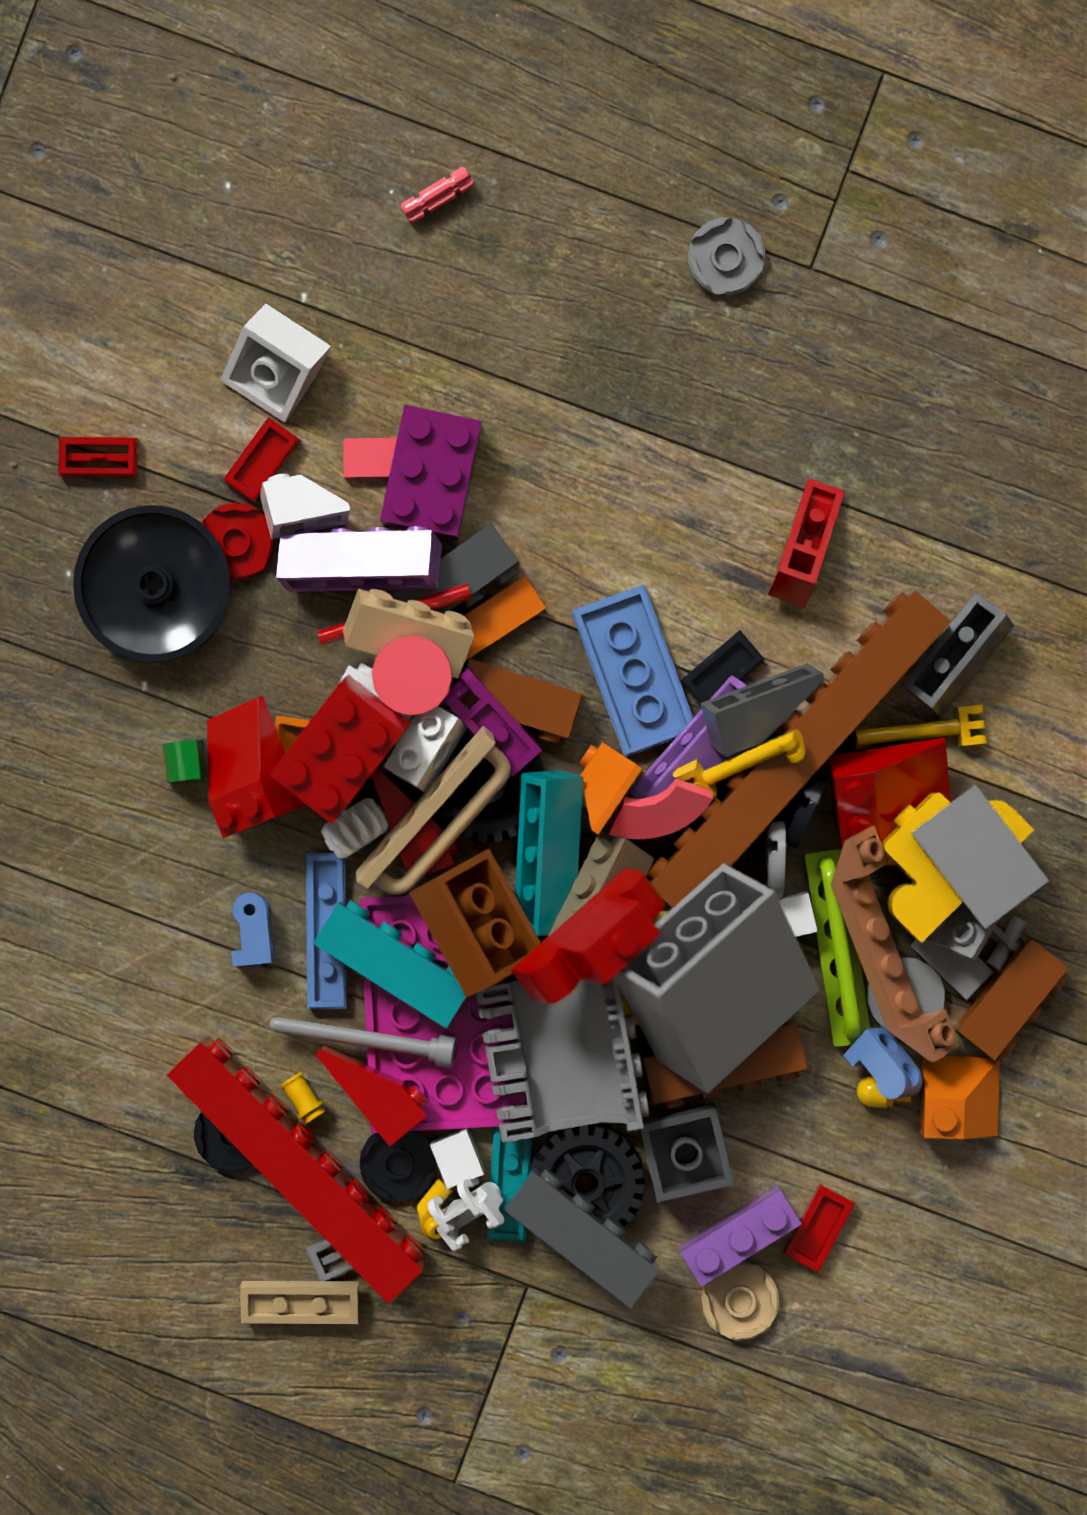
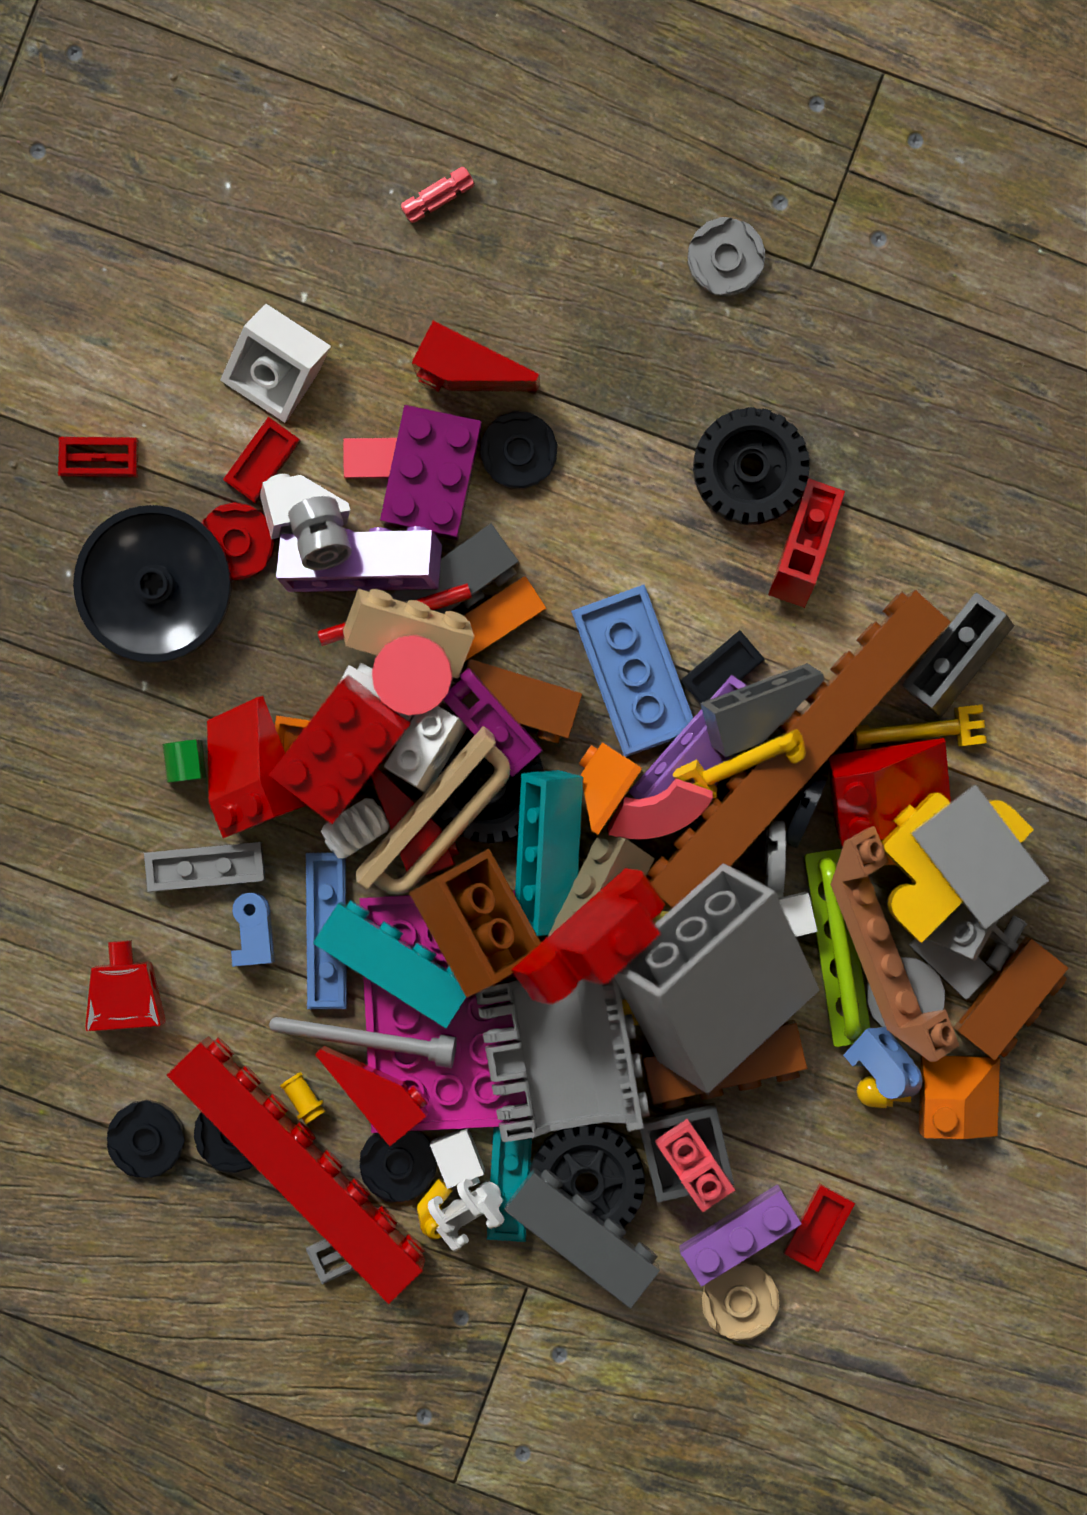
(123, 992): none -> red torso
(155, 1128): none -> black tile
(204, 866): none -> light grey plate
(299, 1302): tan plate -> none
(319, 532): none -> light grey wheel
(464, 365): none -> red slope
(518, 450): none -> black tile
(694, 1165): none -> coral slope
(757, 435): none -> black wheel

